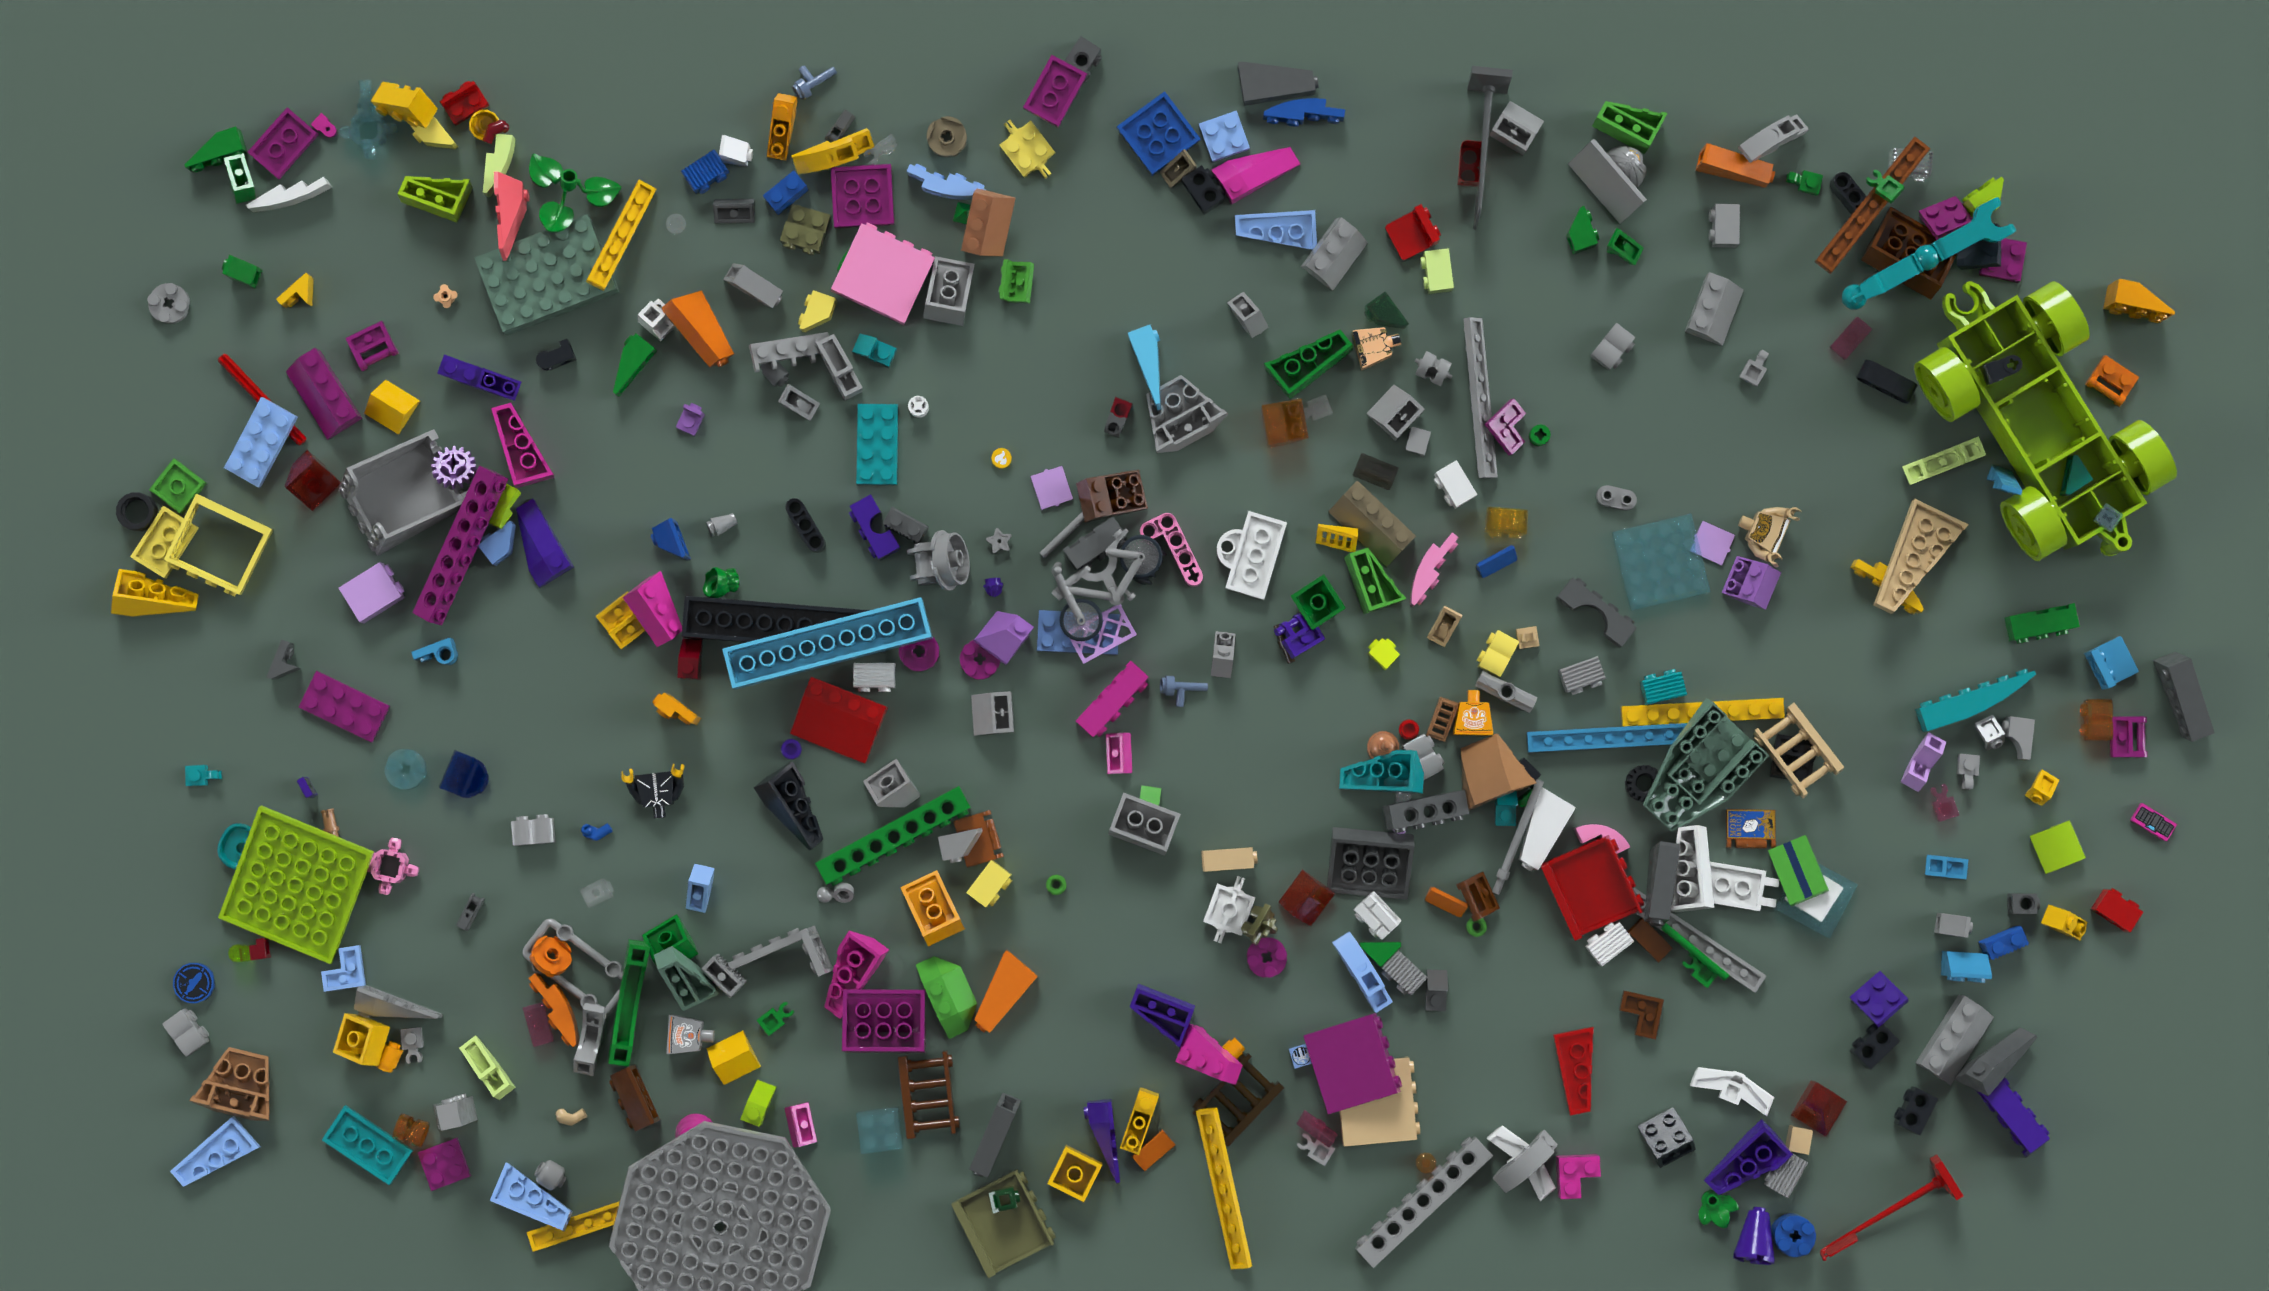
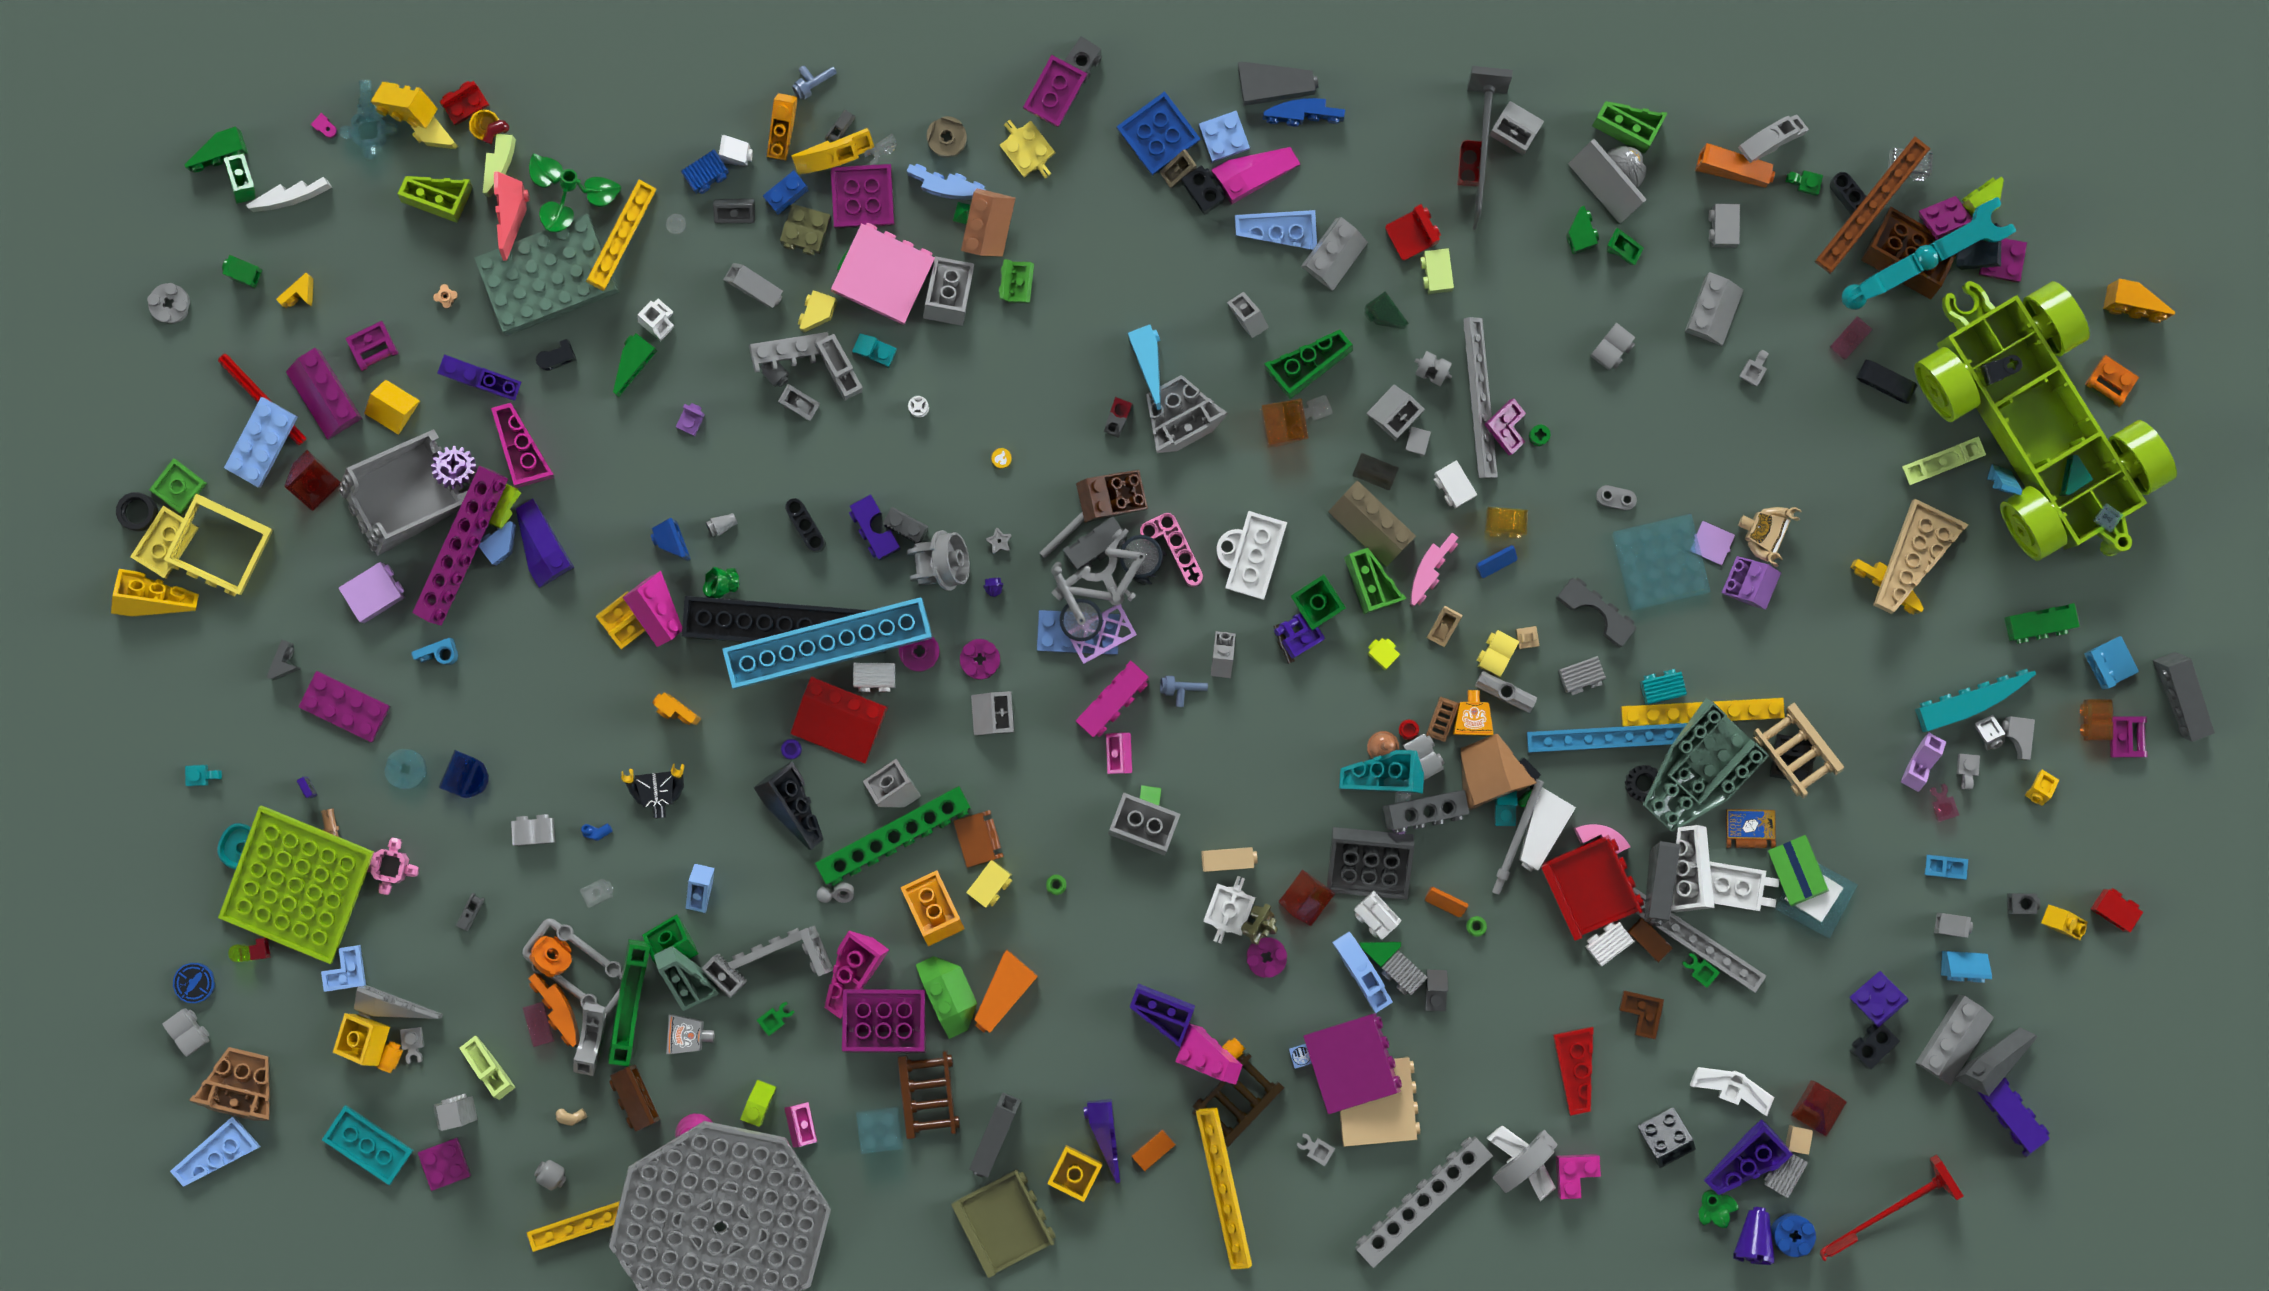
(283, 143): magenta plate -> none
(411, 1130): clear orange wheel -> none
(526, 1197): light blue wing -> none
(690, 659): dark red slope -> none
(700, 327): orange slope -> none
(733, 1057): yellow slope -> none
(877, 444): teal plate -> none
(958, 844): light grey slope -> none
(995, 1200): dark green window -> none
(1004, 635): medium lavender slope -> none
(1051, 487): lavender piece -> none
(1139, 1120): yellow slope -> none
(1316, 1128): clear pink plate -> none
(1346, 532): yellow slope -> none
(1373, 345): light nougat torso -> none
(1425, 1162): clear orange piece -> none
(1482, 893): reddish brown plate -> none
(1694, 951): green bar -> none
(1886, 188): green plate -> none
(1920, 1113): black brick -> none
(2004, 942): blue brick -> none
(2057, 846): lime slope -> none
(2153, 822): tile -> none

